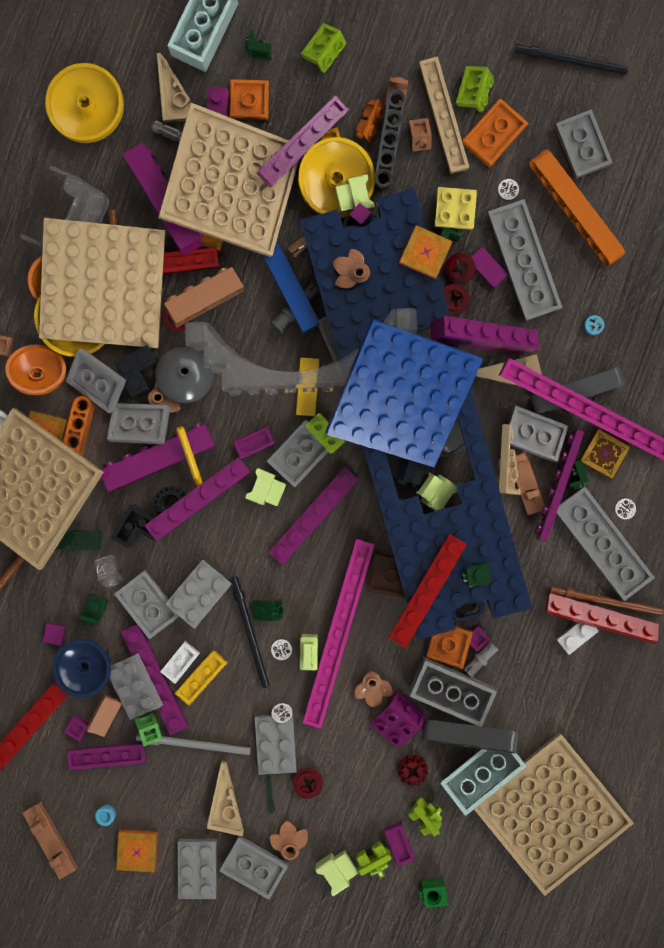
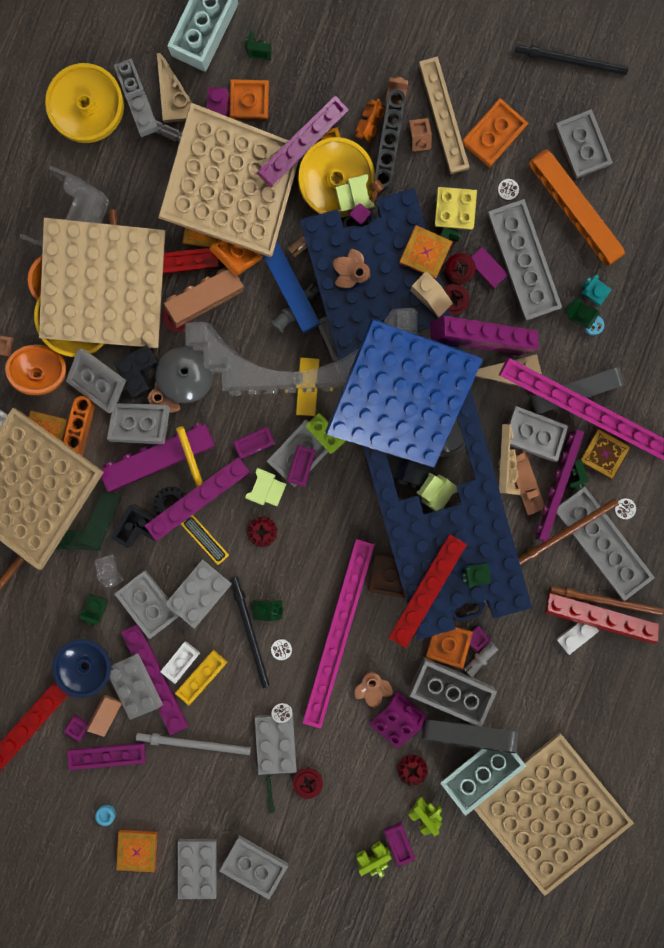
(50, 840): nougat hinge -> none
(54, 634): magenta tile -> none
(101, 519): none -> clear green tile
(136, 97): none -> light grey slope
(148, 729): bright green brick -> none
(154, 185): magenta brick -> none
(205, 539): none -> sticker
(224, 809): tan wing -> none
(235, 257): none -> orange tile
(268, 525): none -> dark red gear
(289, 838): nougat plate -> none
(301, 465): none -> magenta tile
(308, 652): yellowish green piece -> none
(313, 516): magenta plate -> none
(324, 47): lime bracket -> none
(337, 871): yellowish green piece -> none
(376, 187): none -> dark orange hand
(431, 294): none -> tan slope
(436, 900): green brick -> none
(475, 88): lime bracket -> none
(534, 552): none -> dark orange bar
(581, 313): none -> dark green bracket
(595, 290): none -> teal bracket

